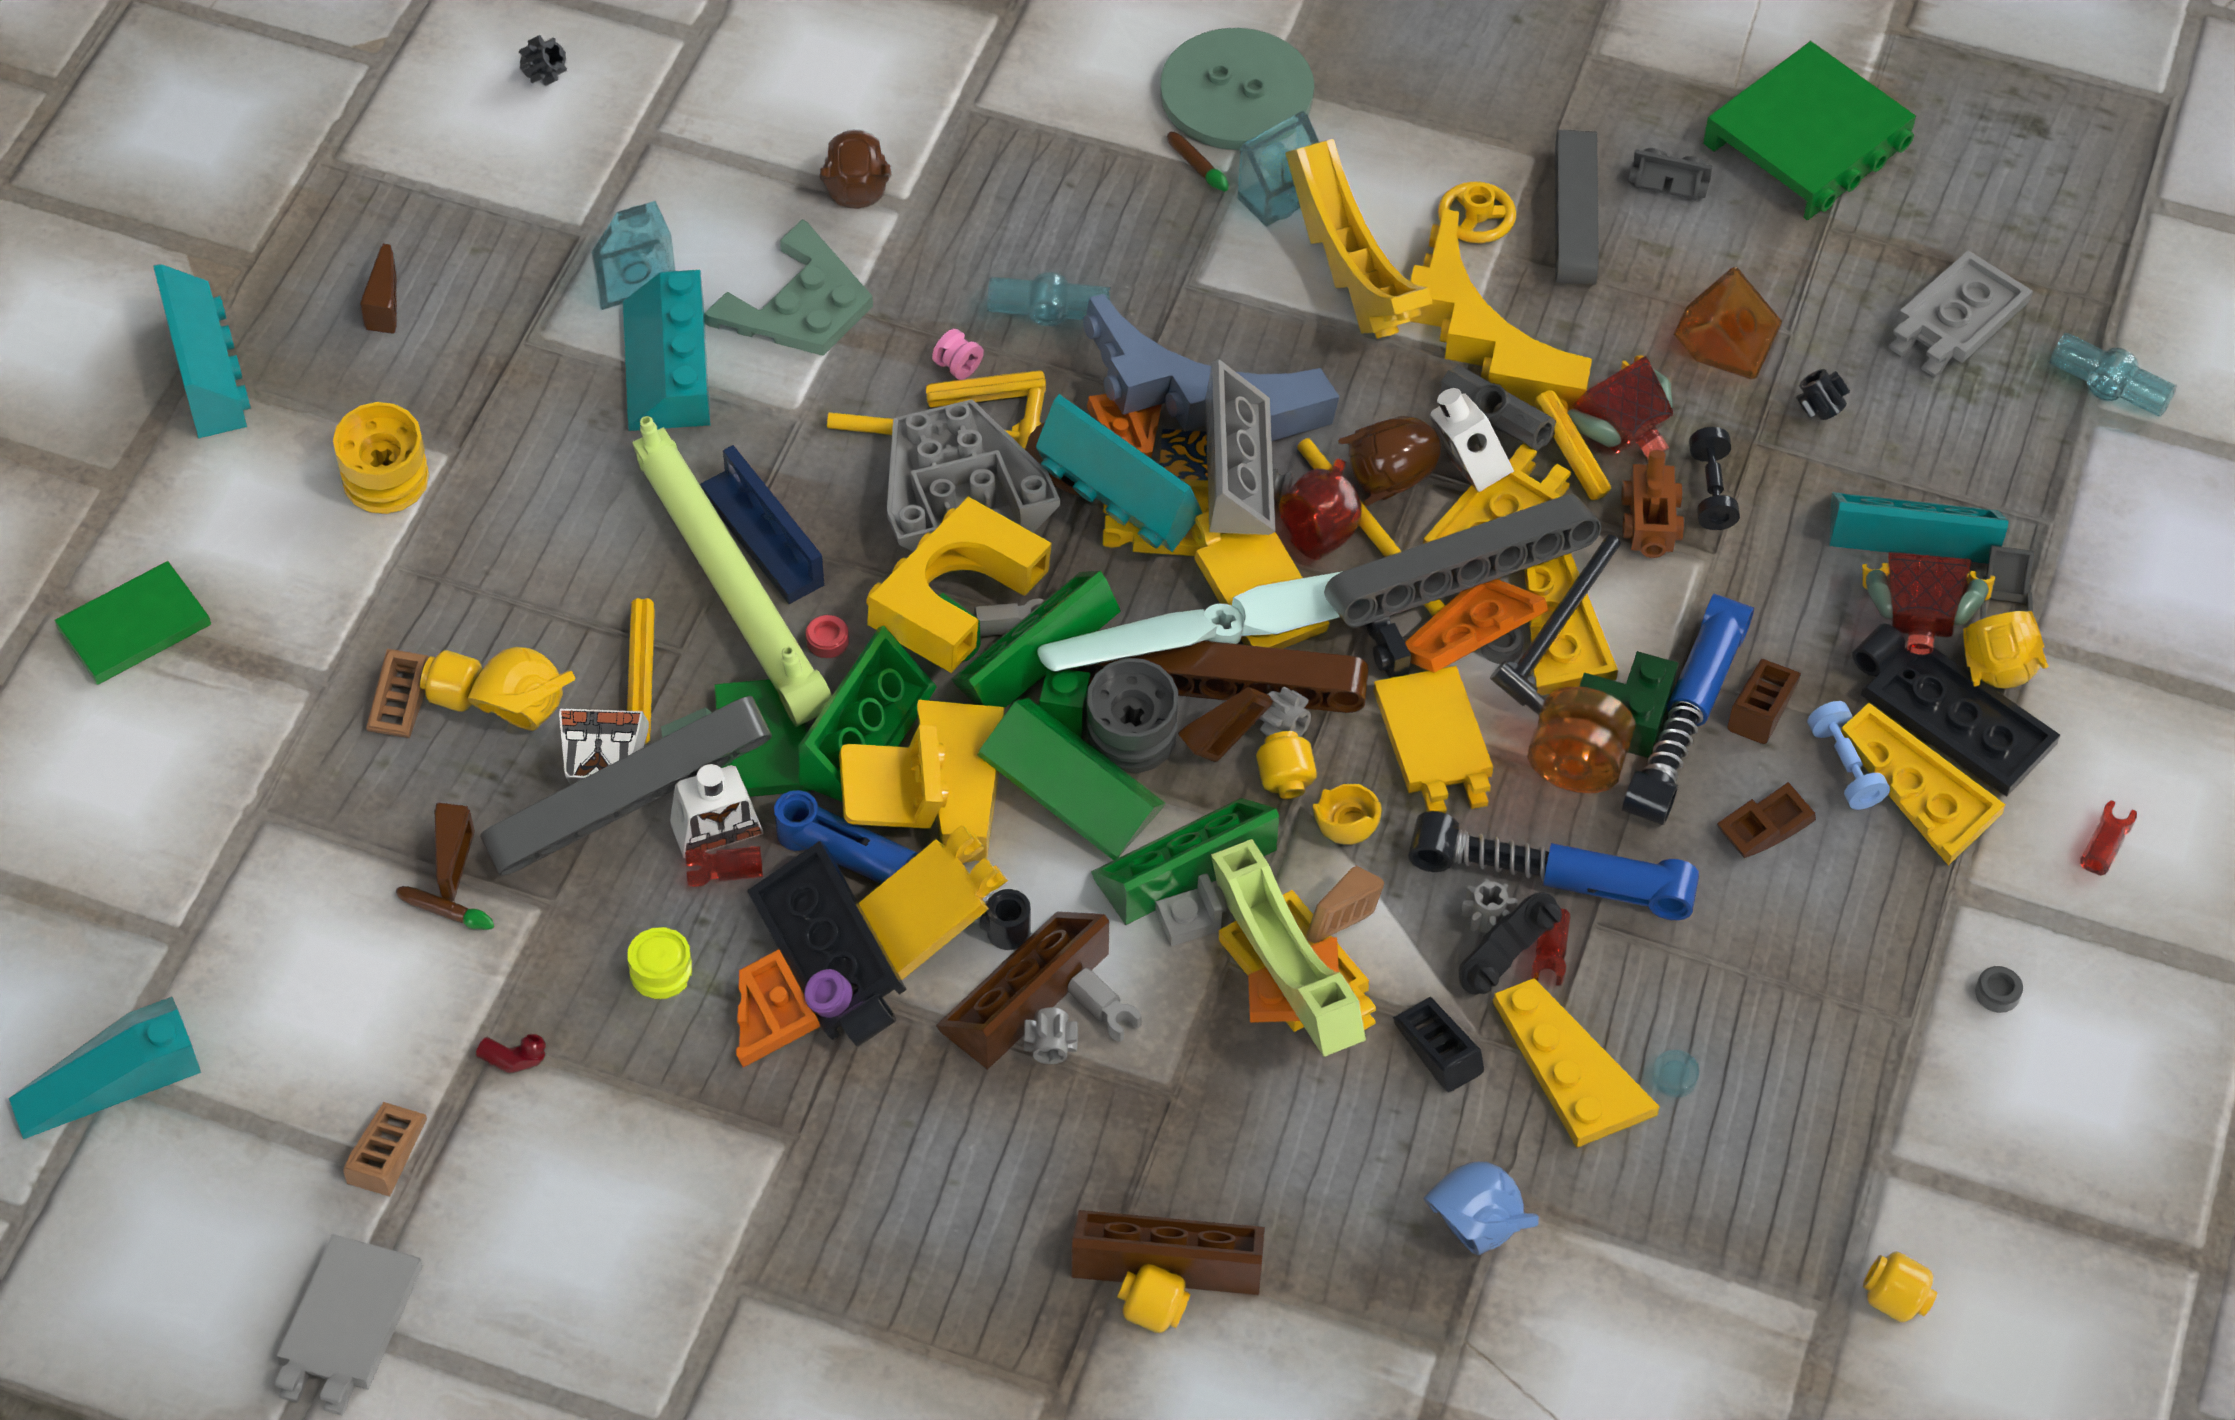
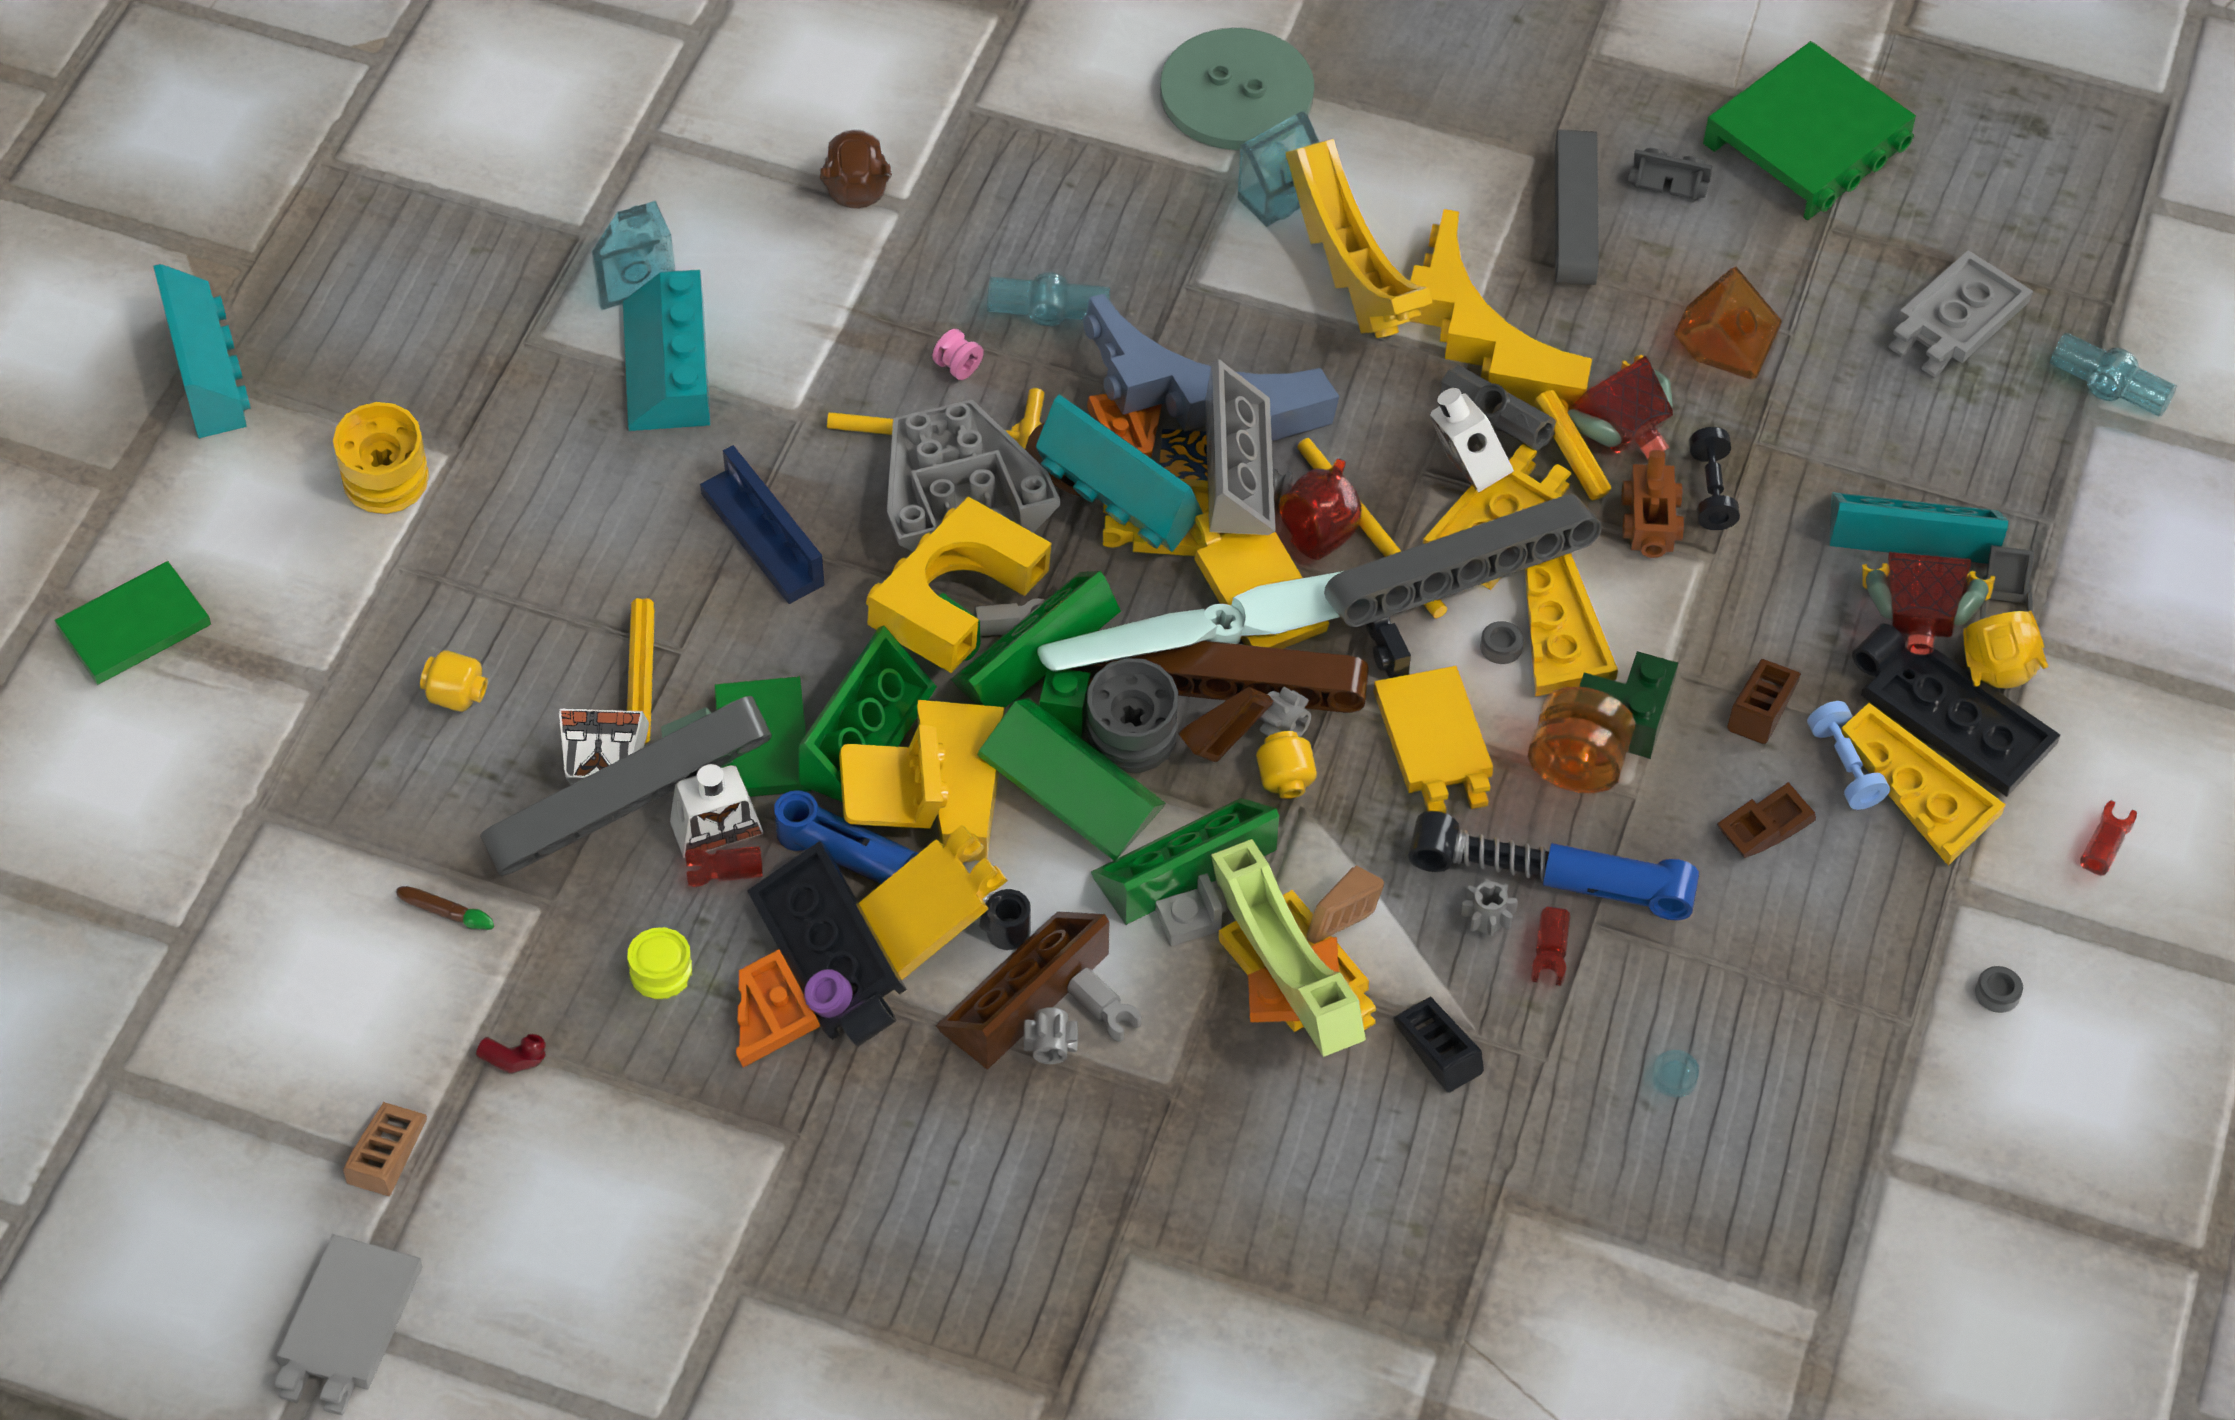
(120, 1063): teal wedge -> none
(380, 294): reddish brown slope -> none
(394, 662): medium nougat slope -> none
(452, 844): reddish brown slope -> none
(520, 687): yellow helmet -> none
(542, 60): black gear -> none
(797, 683): yellowish green piece -> none
(811, 308): sand green wing -> none
(827, 636): coral tile -> none
(984, 388): yellow axle -> none
(1153, 1298): yellow head -> none
(1191, 155): reddish brown piece -> none
(1201, 1252): reddish brown slope -> none
(1347, 813): yellow hair -> none
(1392, 456): reddish brown helmet -> none
(1471, 622): orange wing -> none
(1479, 204): yellow piece -> none
(1480, 1205): medium blue helmet -> none
(1506, 941): black piece -> none
(1517, 677): black bar -> none
(1574, 1071): yellow wing -> none
(1690, 704): piece -> none
(1823, 394): black gear -> none
(1900, 1286): yellow head -> none

